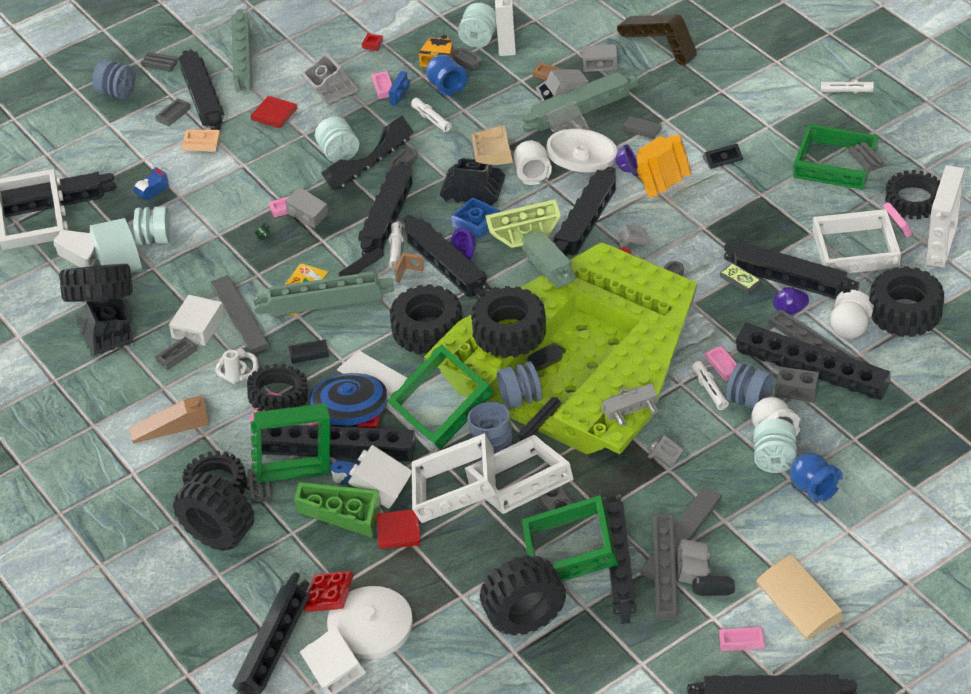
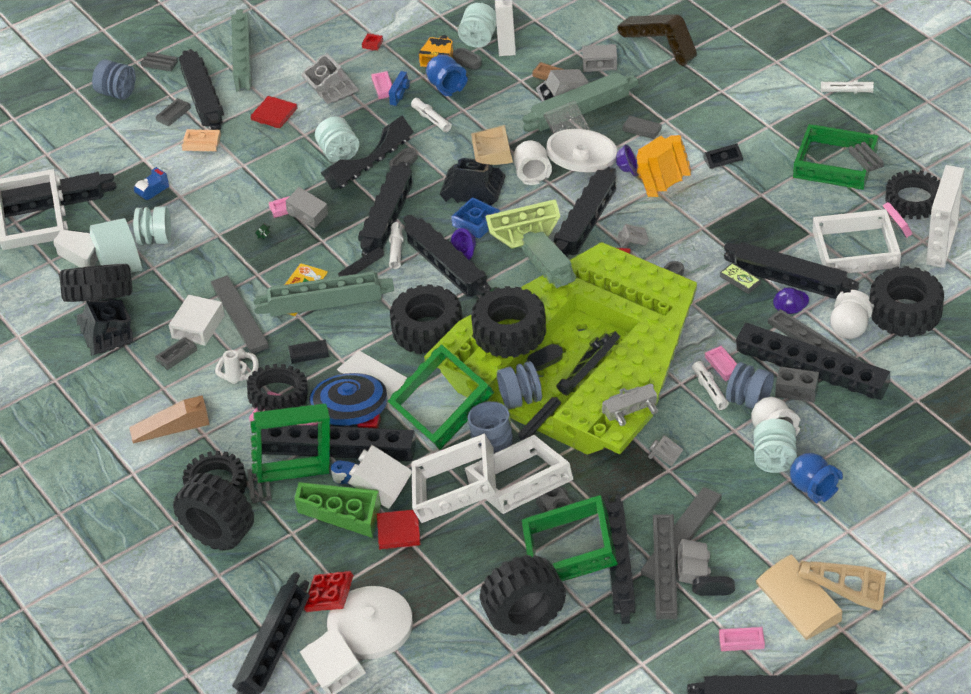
(404, 263): medium nougat bracket -> none
(592, 356): none -> black plate
(871, 588): none -> tan plate

